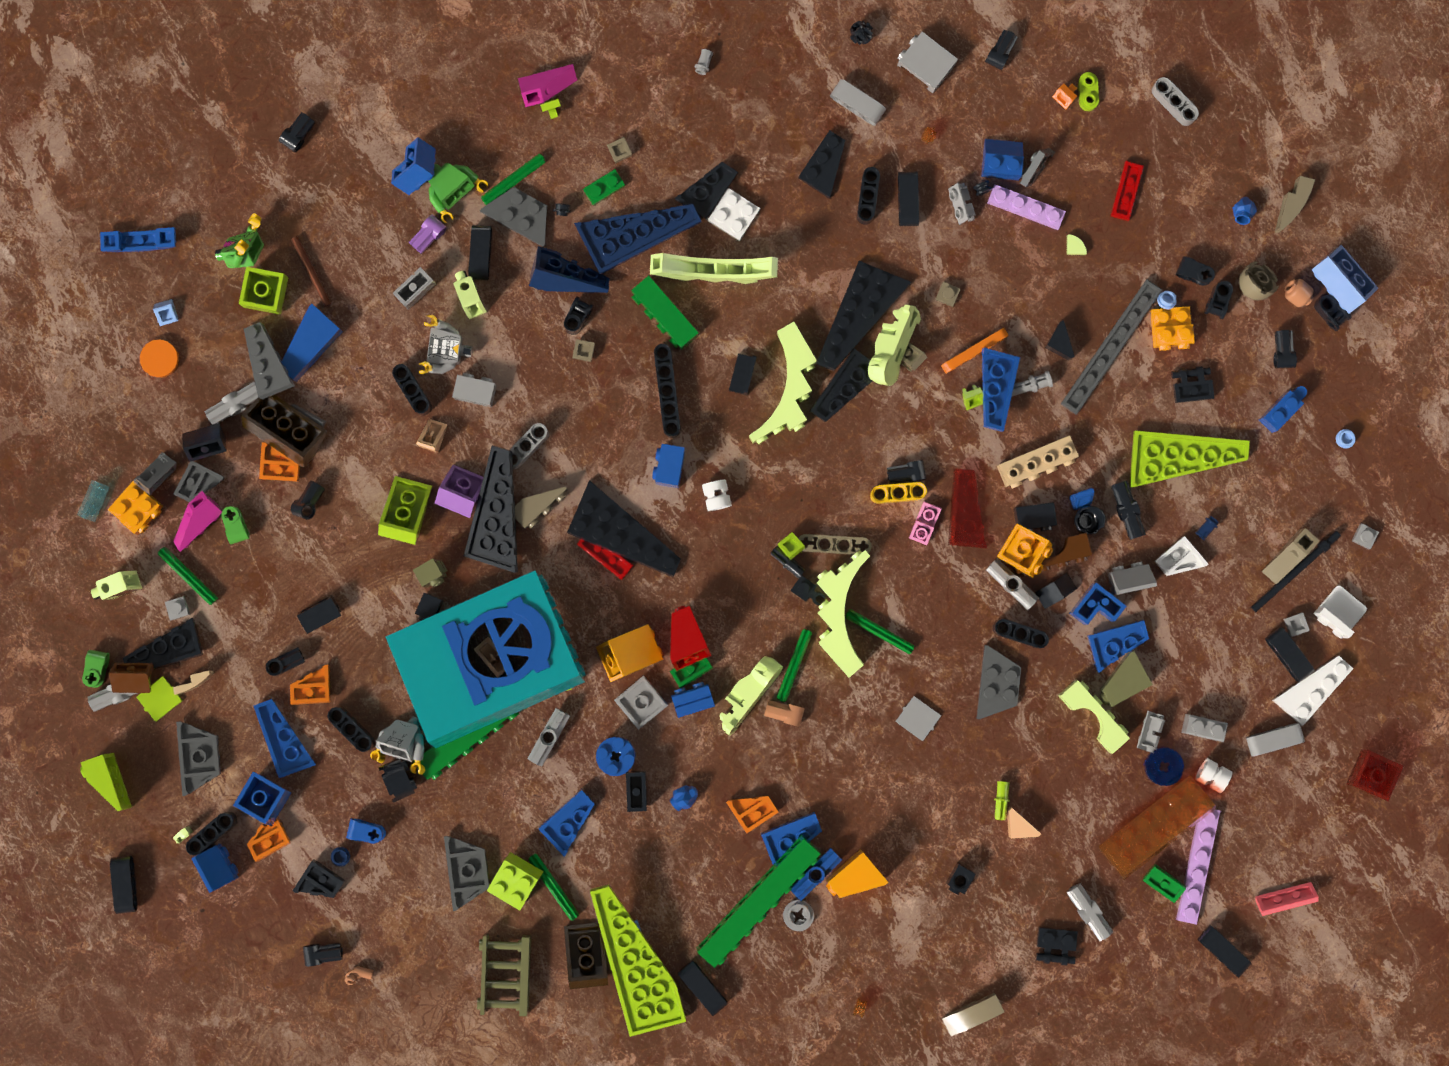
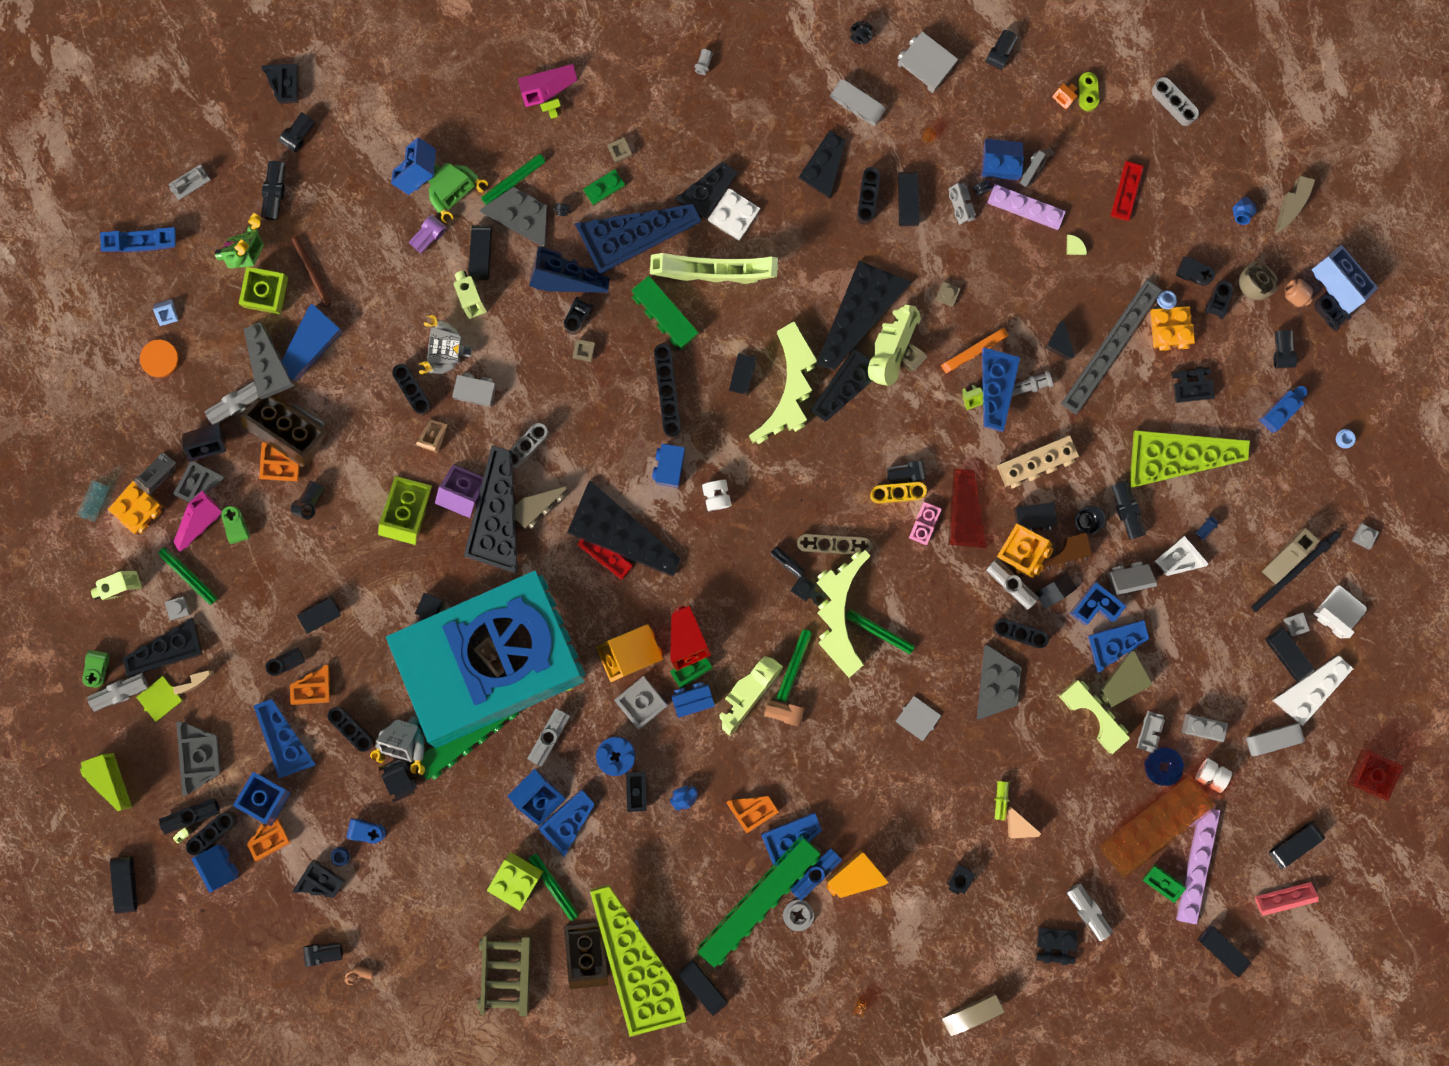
(131, 677): reddish brown panel -> none
(189, 182): none -> light grey hinge
(200, 812): none -> black piece
(273, 190): none -> black piece
(283, 81): none -> black wing
(414, 288): light grey brick -> none
(431, 573): olive brick -> none
(466, 871): dark grey wing -> none
(536, 797): none -> blue slope
(791, 545): lime tile -> none
(1082, 499): blue slope -> none
(1296, 845): none -> black beam

